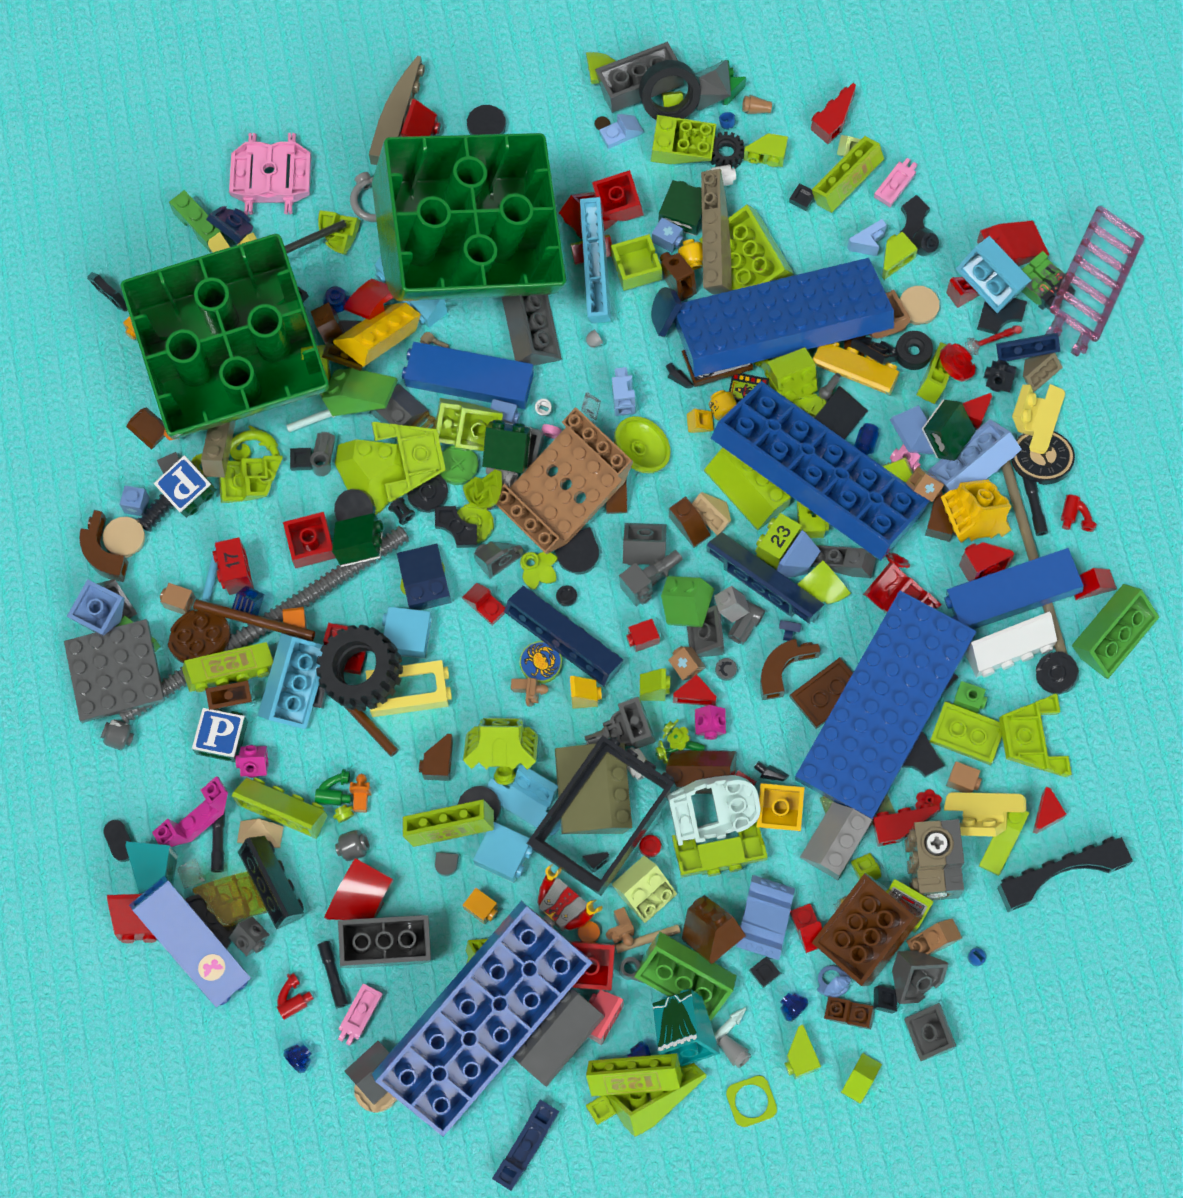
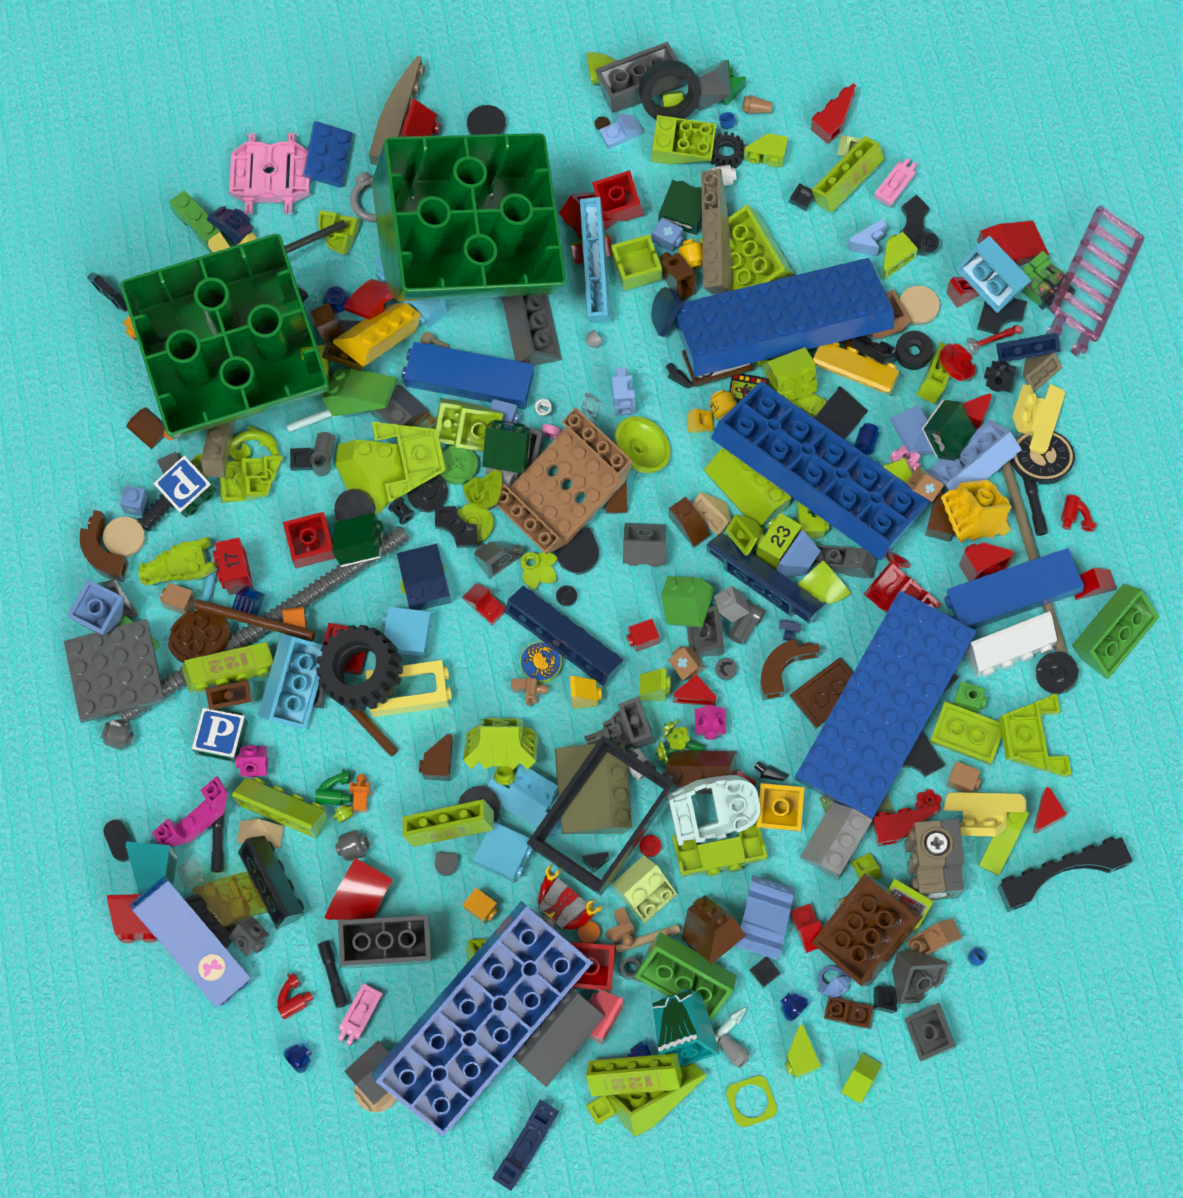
(181, 562): none -> lime animal
(327, 154): none -> blue plate
(638, 583): dark grey brick -> none
(744, 532): none -> lime slope
(827, 391): dark grey piece -> none

